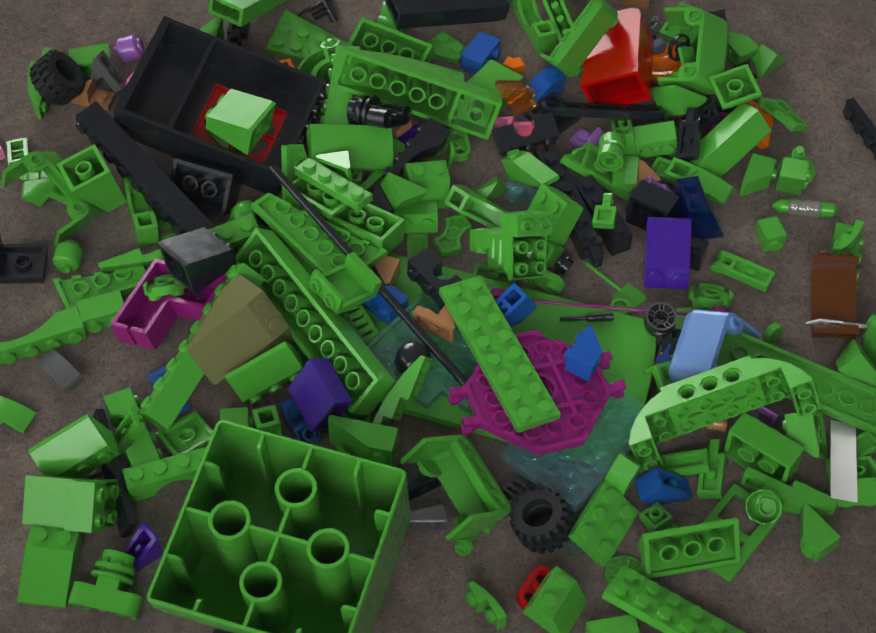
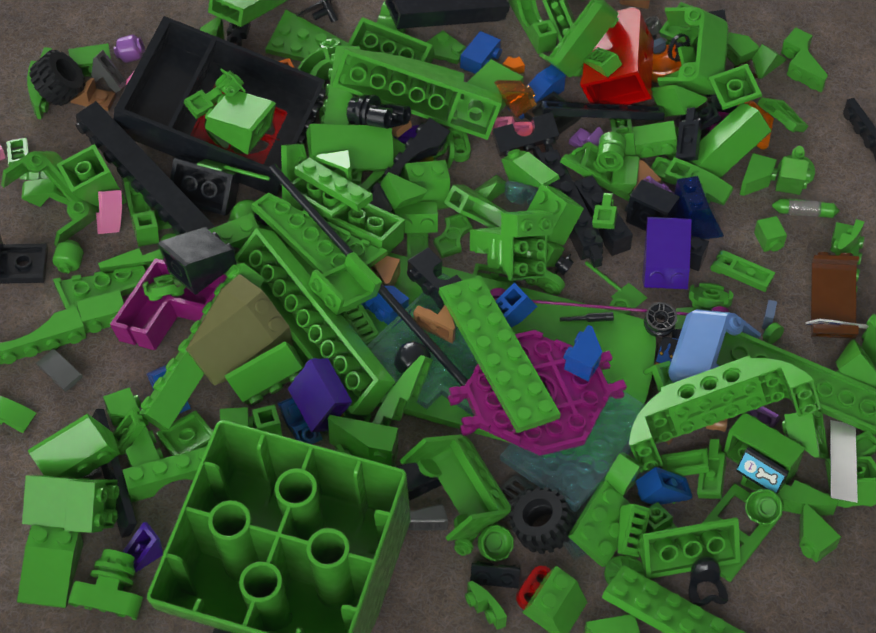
(109, 211): none -> bright pink slope
(200, 102): none -> bright green plate
(220, 167): none -> bright green piece
(229, 83): none -> bright green hinge
(491, 575): none -> black hinge
(496, 538): none -> bright green hair
(603, 61): none -> bright green slope
(640, 524): none -> bright green slope
(706, 570): none -> black piece
(762, 470): none -> slope
(769, 314): none -> sand blue tile
(803, 65): none -> bright green arch

